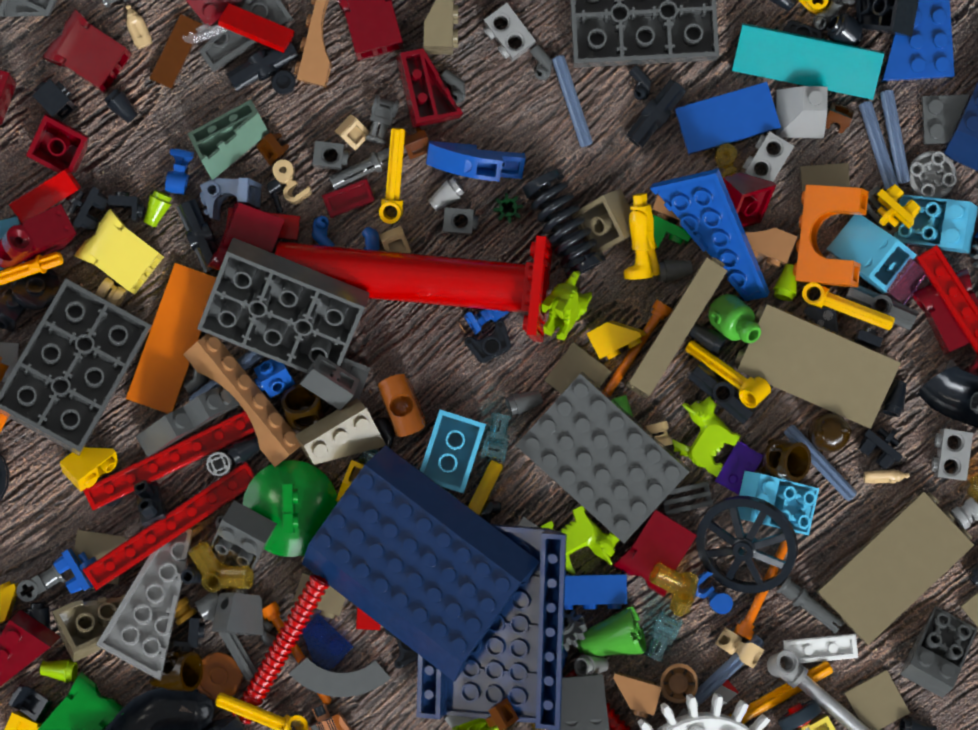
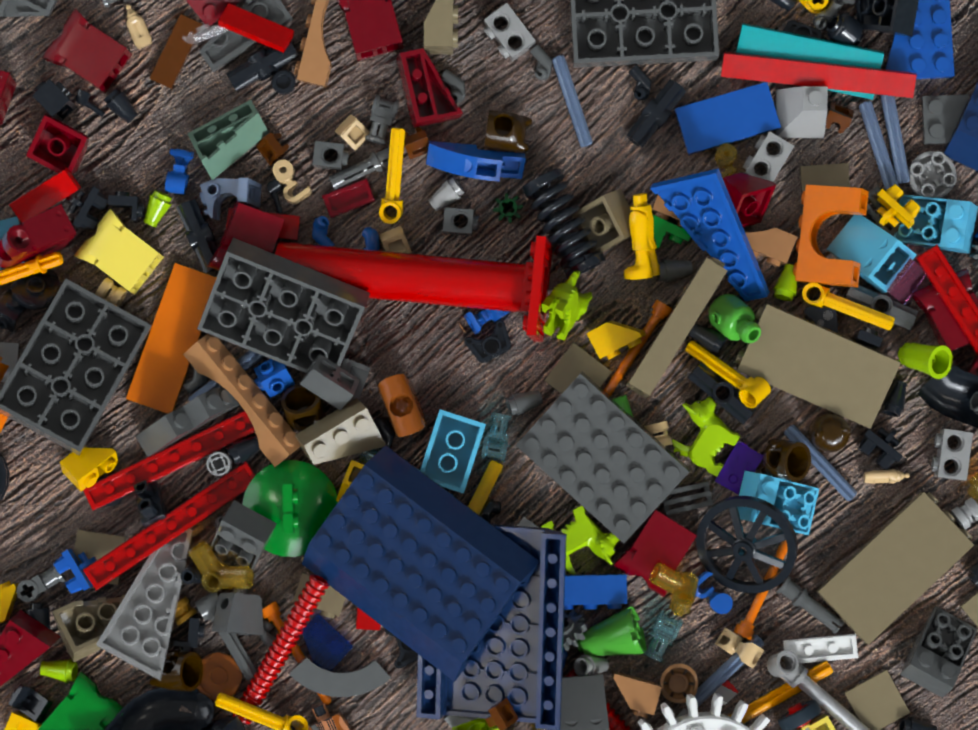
(83, 99): none -> black hand
(506, 131): none -> dark brown piece
(818, 74): none -> red tile
(926, 358): none -> lime plant

